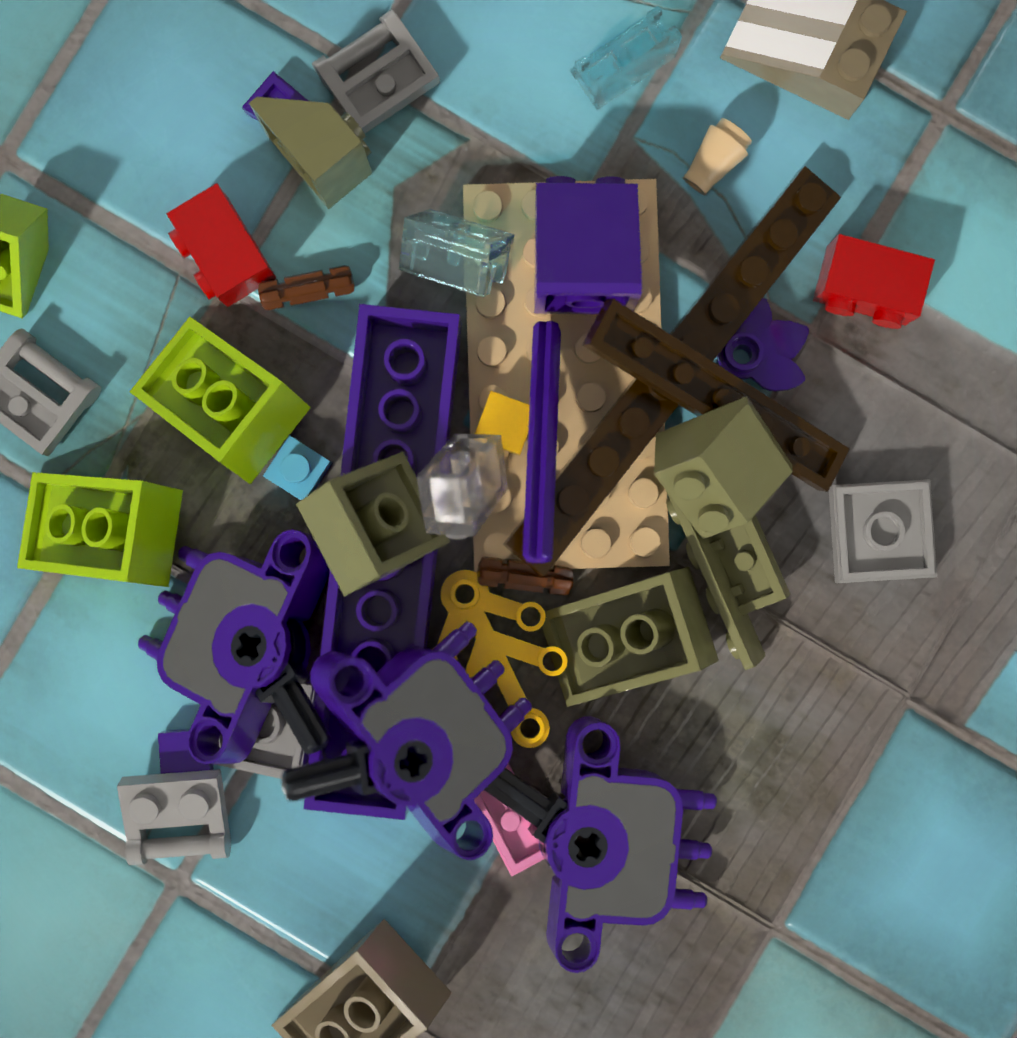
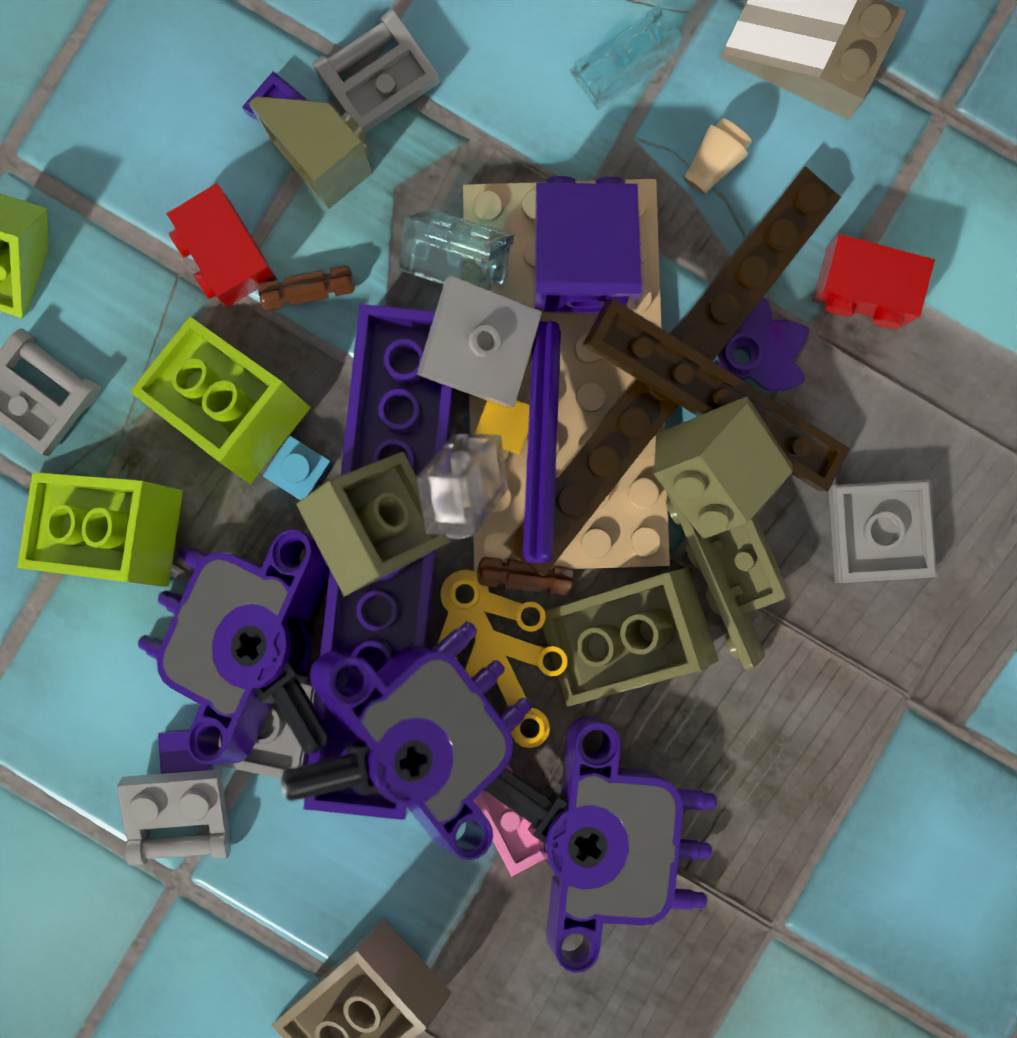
(479, 342): none -> light grey plate

